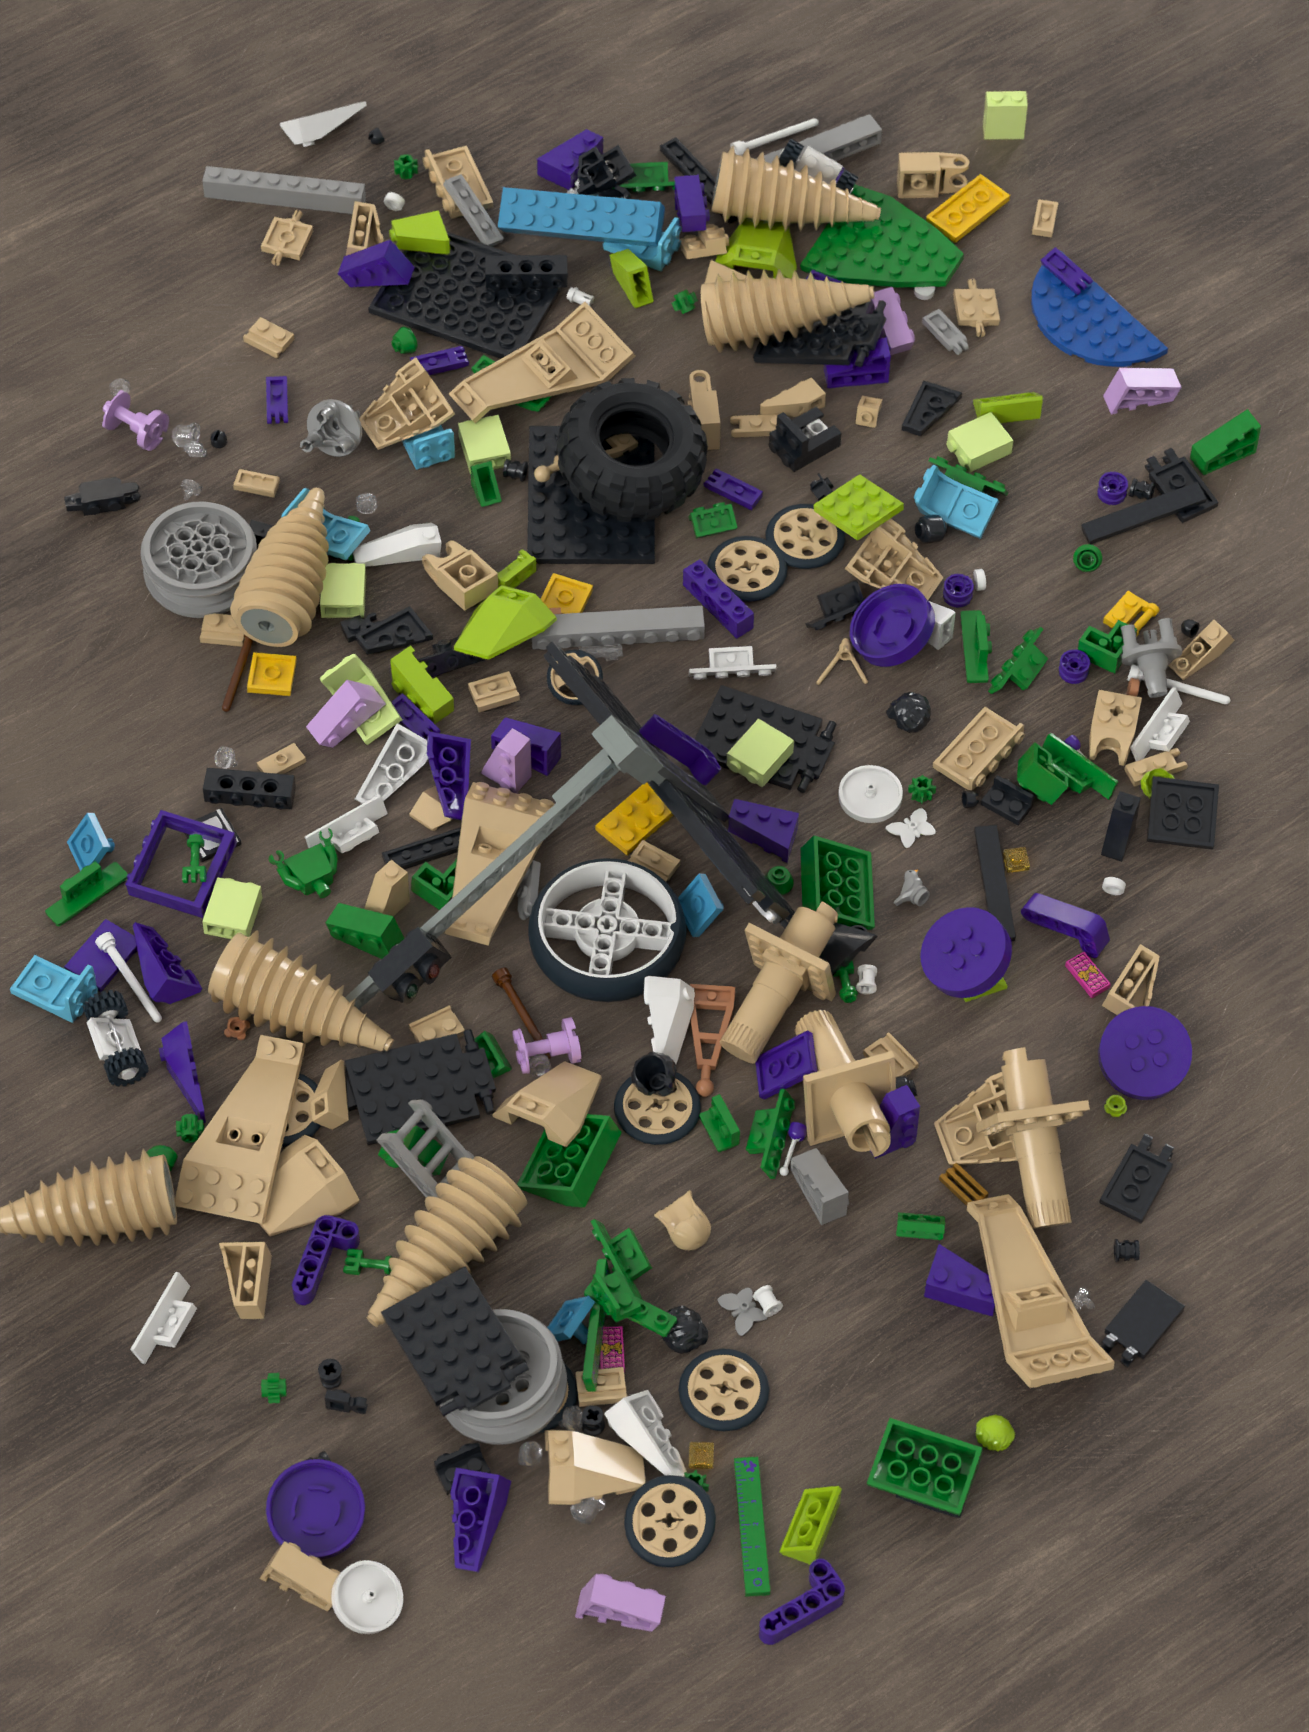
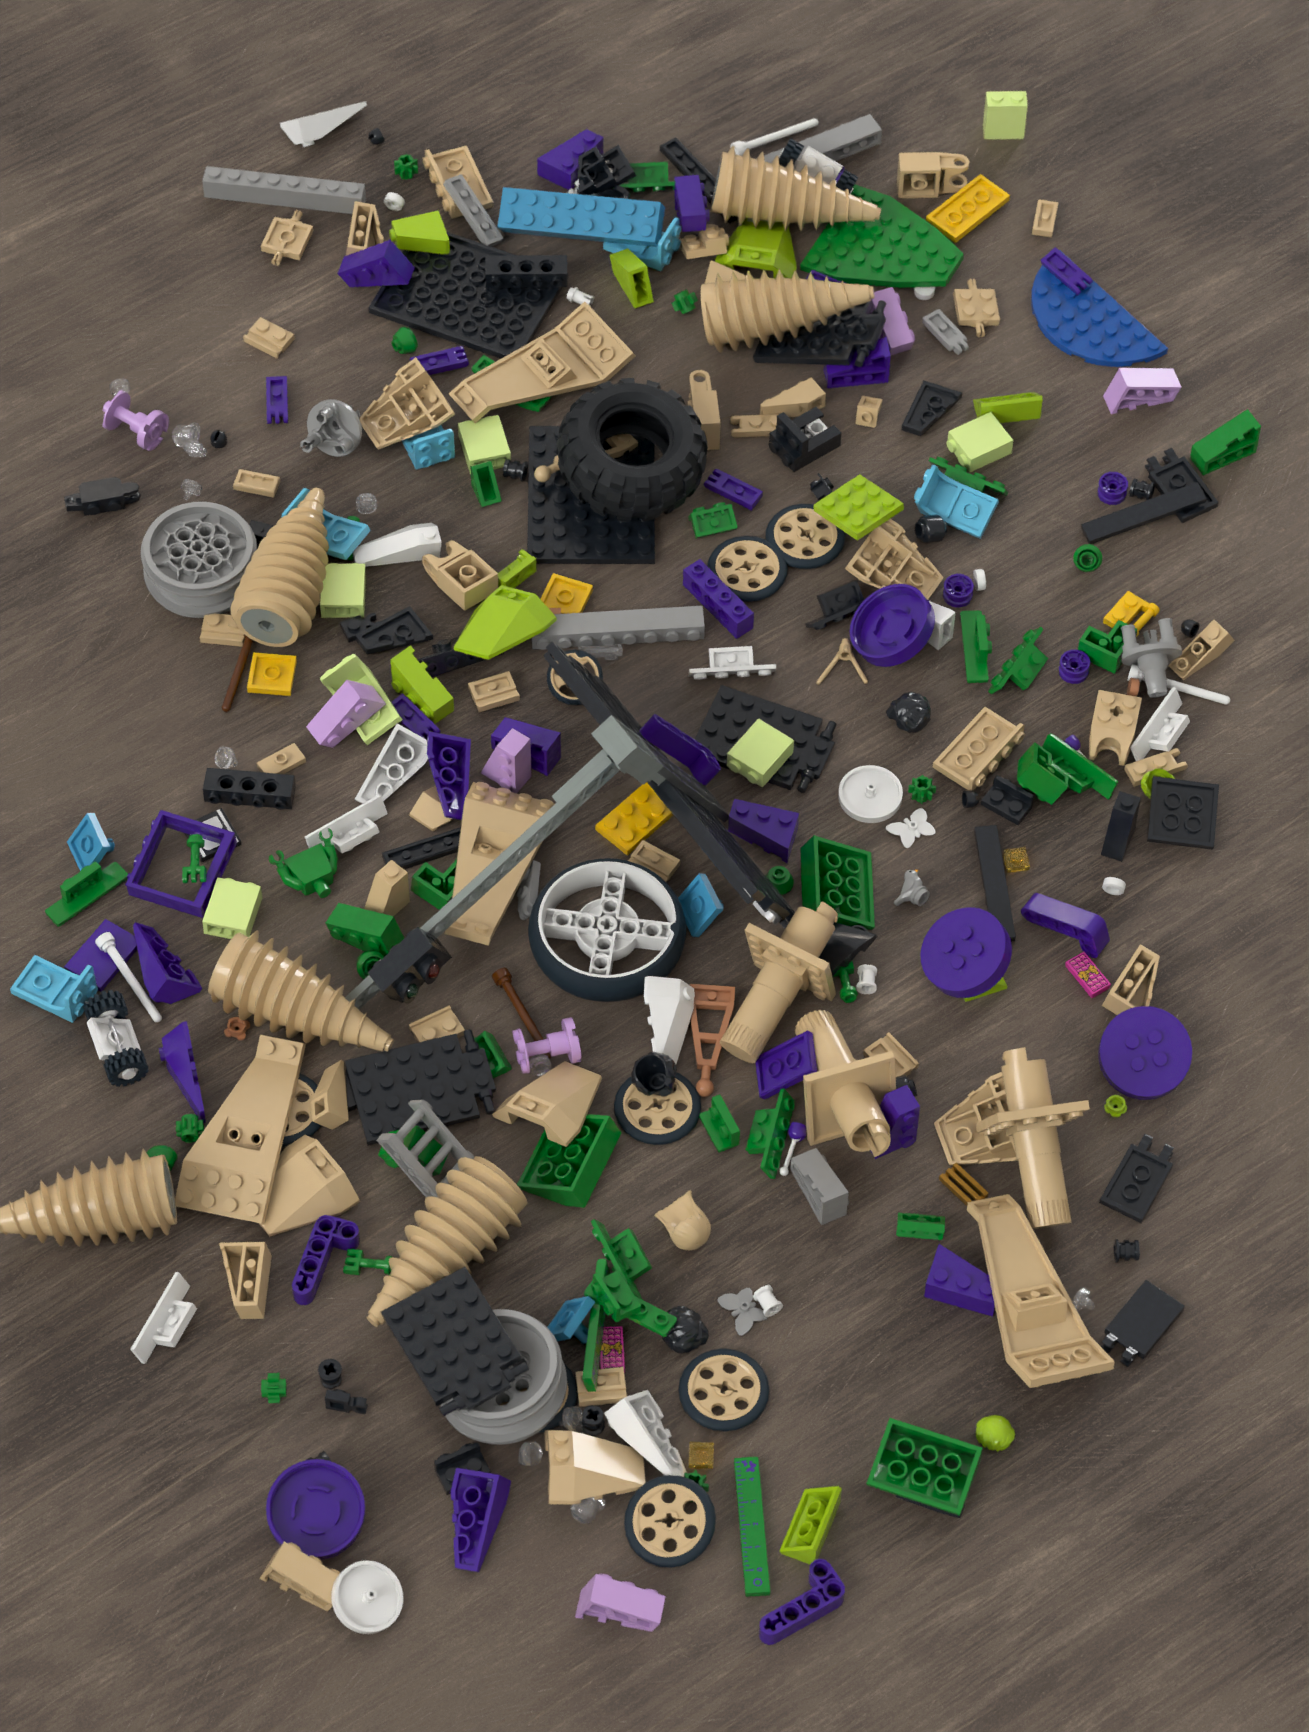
(366, 961): none -> green cone

